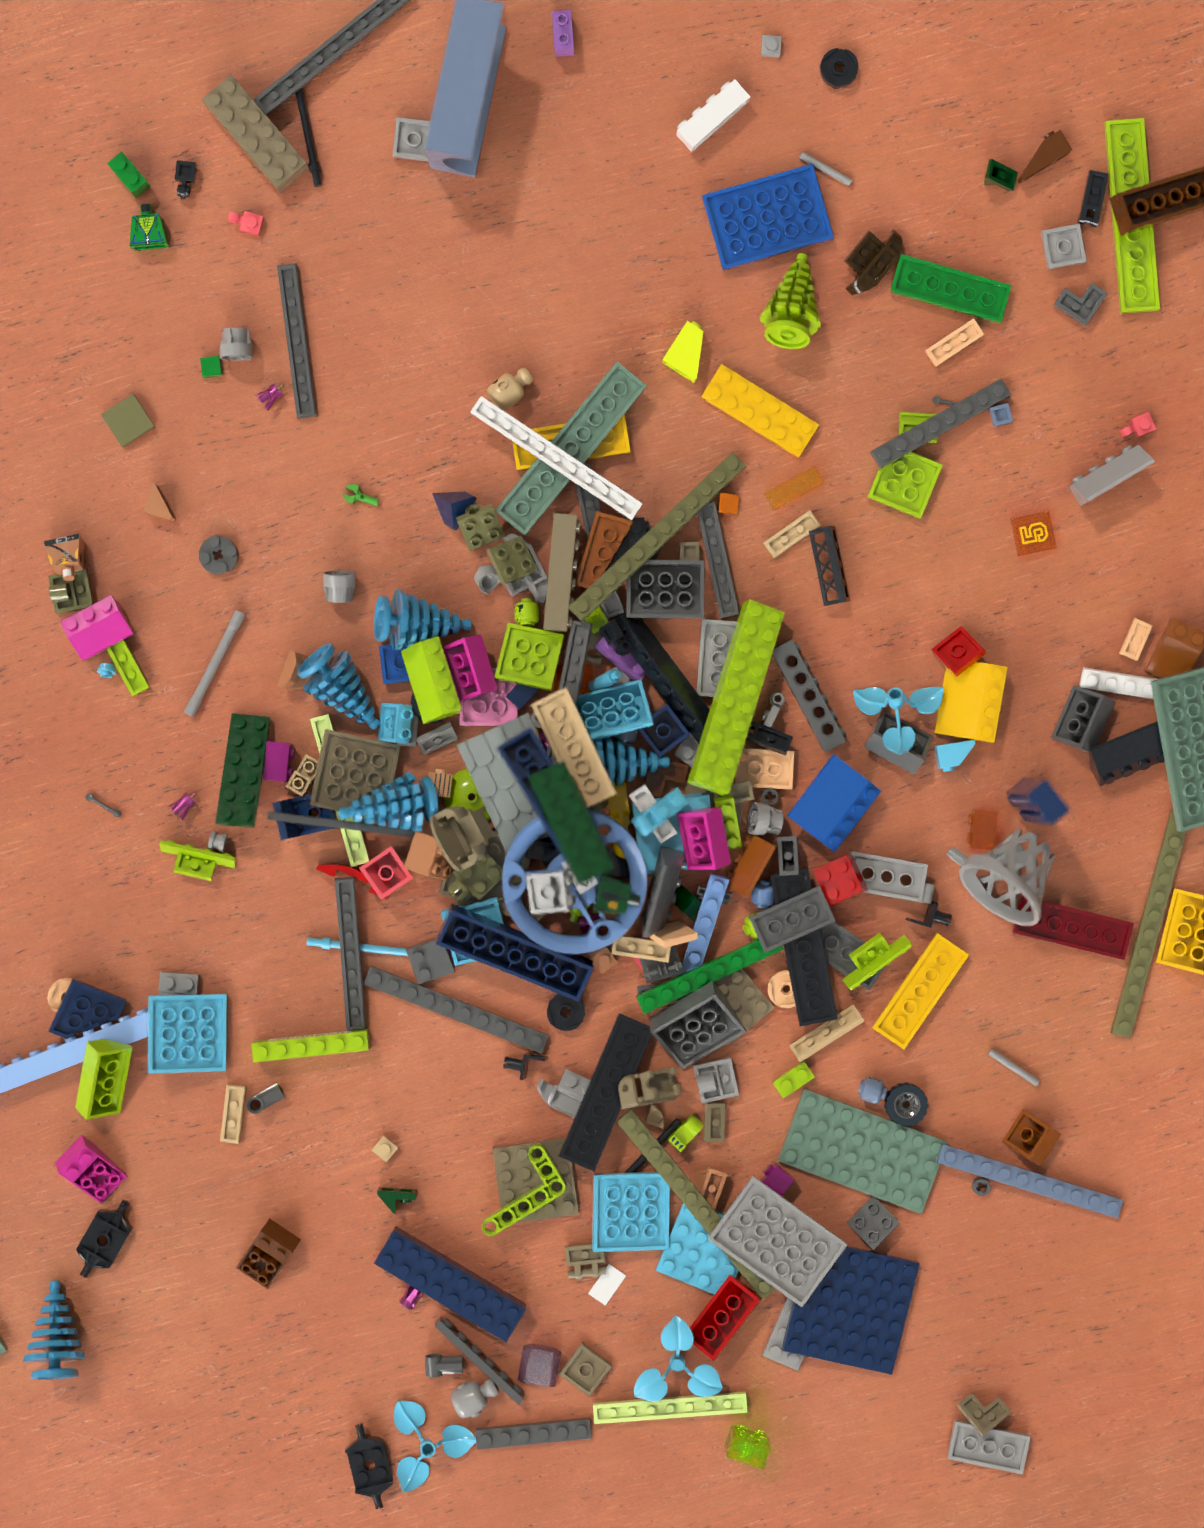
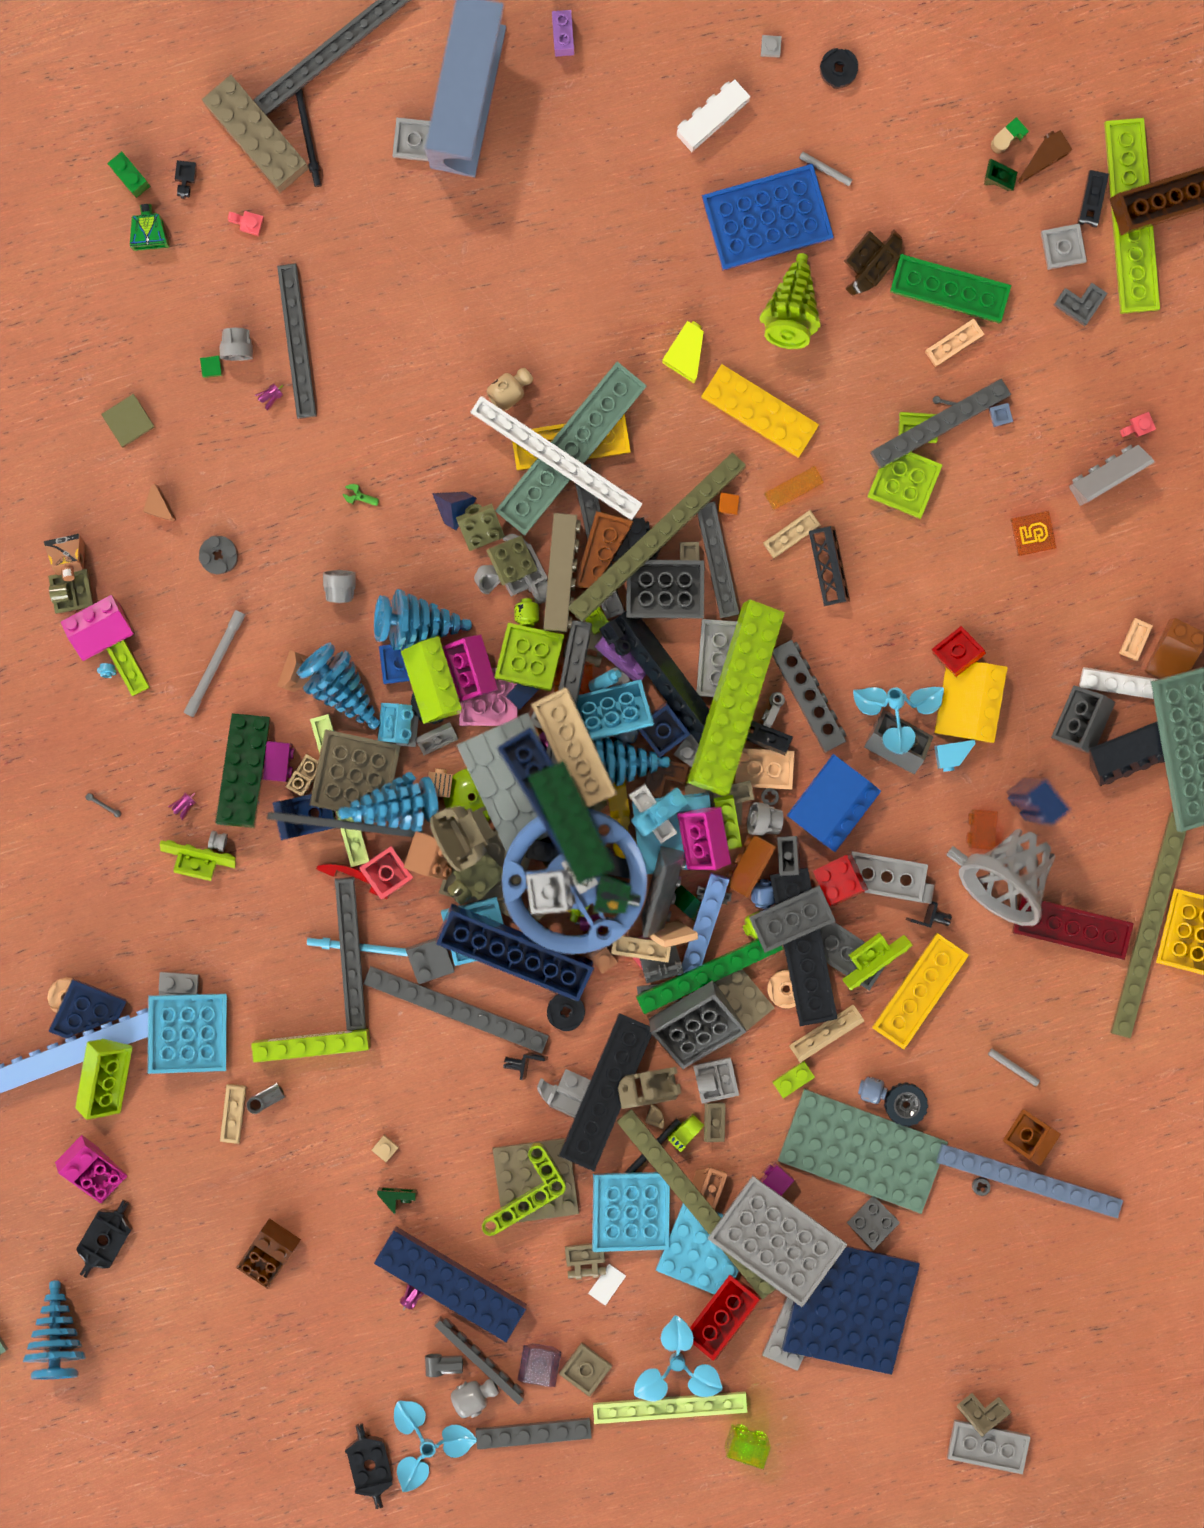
(1007, 135): none -> leg

